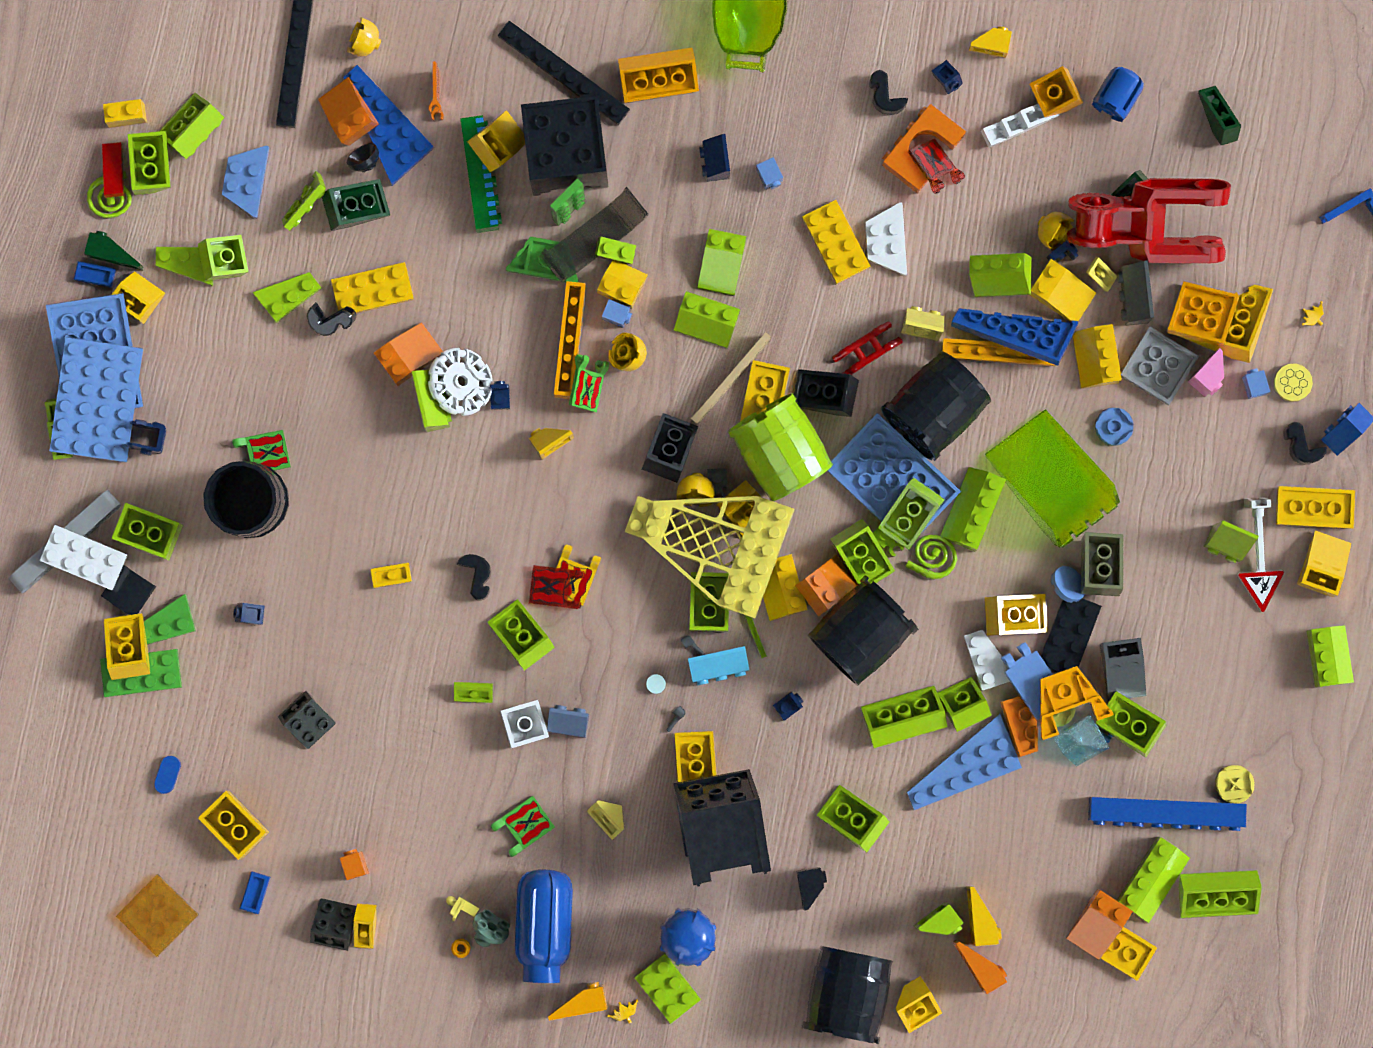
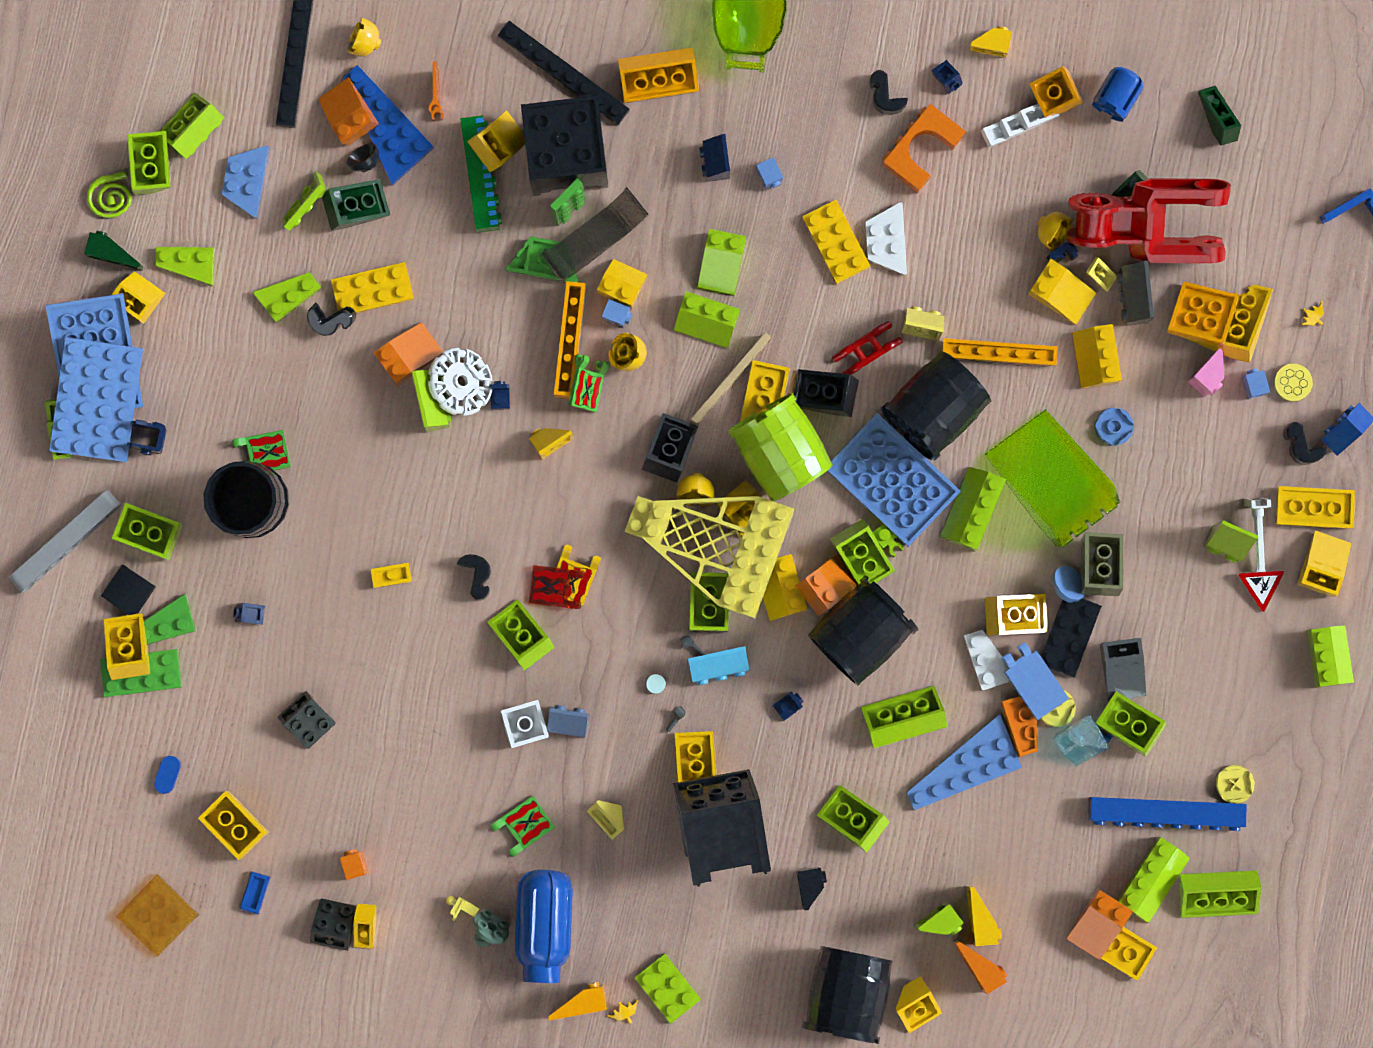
(83, 557): white plate -> none
(94, 274): blue tile -> none
(113, 170): red tile -> none
(124, 113): yellow brick -> none
(223, 257): lime brick -> none
(458, 954): light orange plate -> none
(473, 692): lime plate -> none
(615, 250): lime plate -> none
(688, 937): blue piece -> none
(719, 479): dark grey plate -> none
(756, 637): lime piece -> none
(911, 513): lime slope -> none
(935, 164): clear red flag -> none
(935, 553): lime piece -> none
(964, 704): lime slope -> none
(1000, 274): lime slope -> none
(1022, 333): blue wing -> none
(1066, 691): light orange wing -> none
(1159, 366): light grey plate -> none

